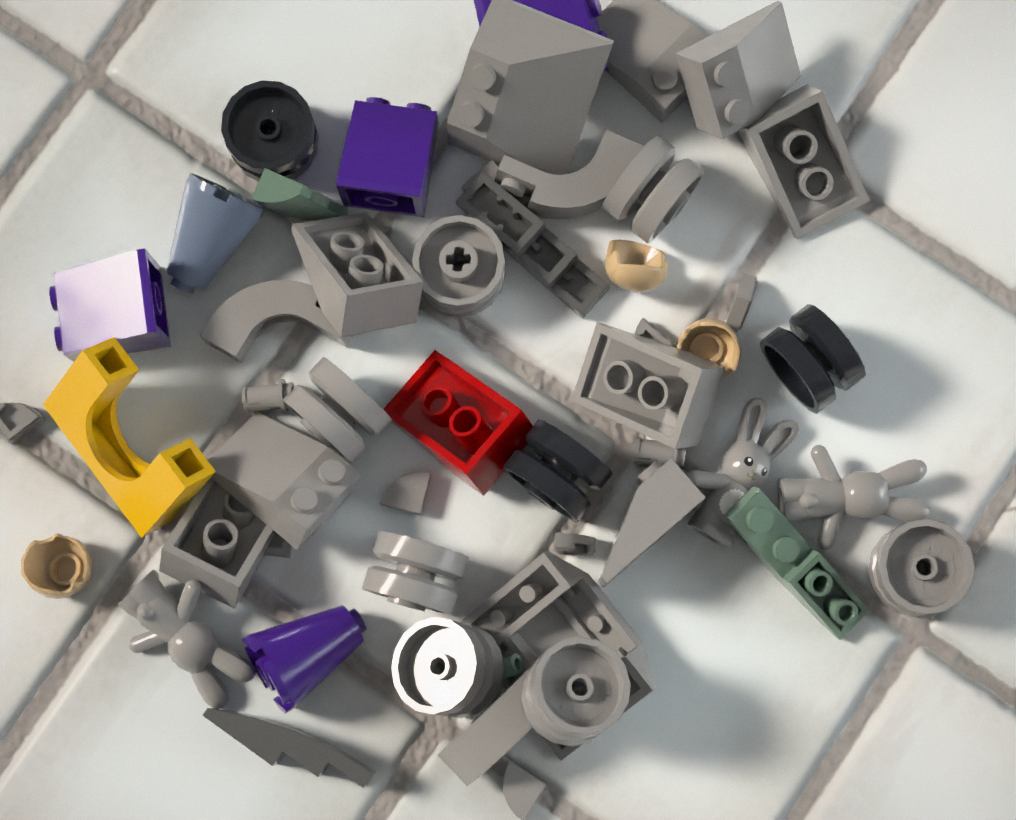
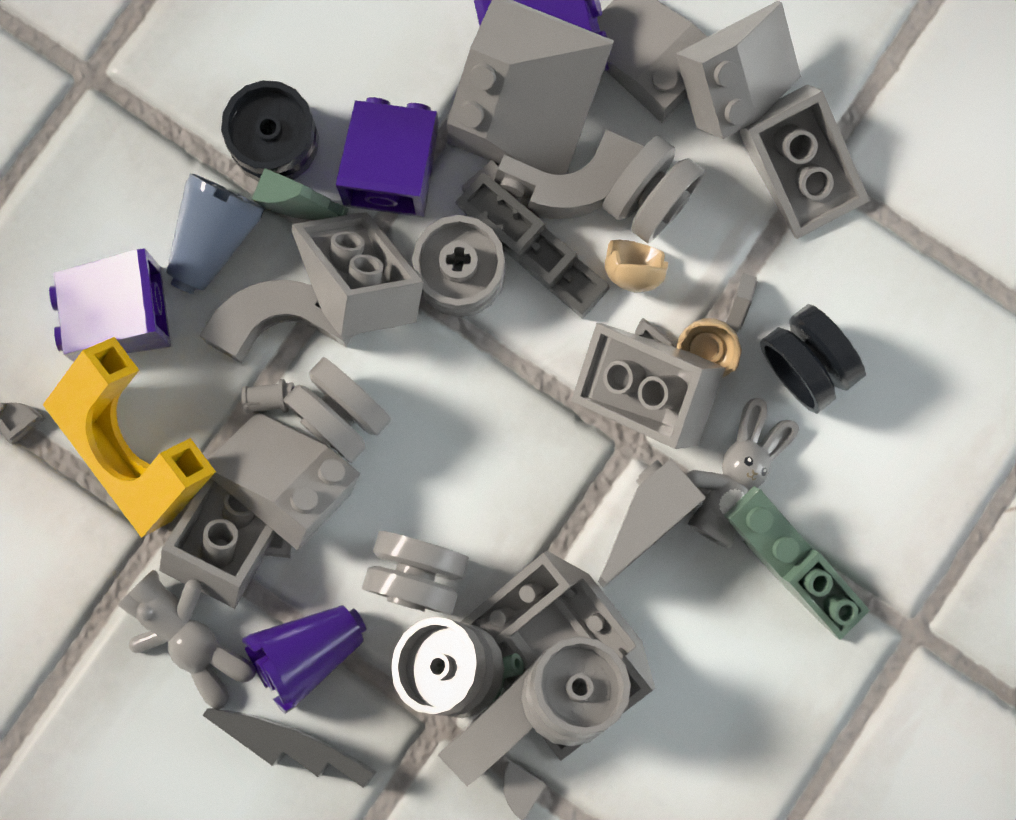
(56, 566): tan hair -> none
(407, 492): light grey tile -> none
(459, 421): red slope -> none
(553, 476): black wheel -> none
(574, 544): light grey tile -> none
(649, 451): light grey pin -> none
(857, 494): light grey animal -> none
(947, 565): light grey wheel -> none

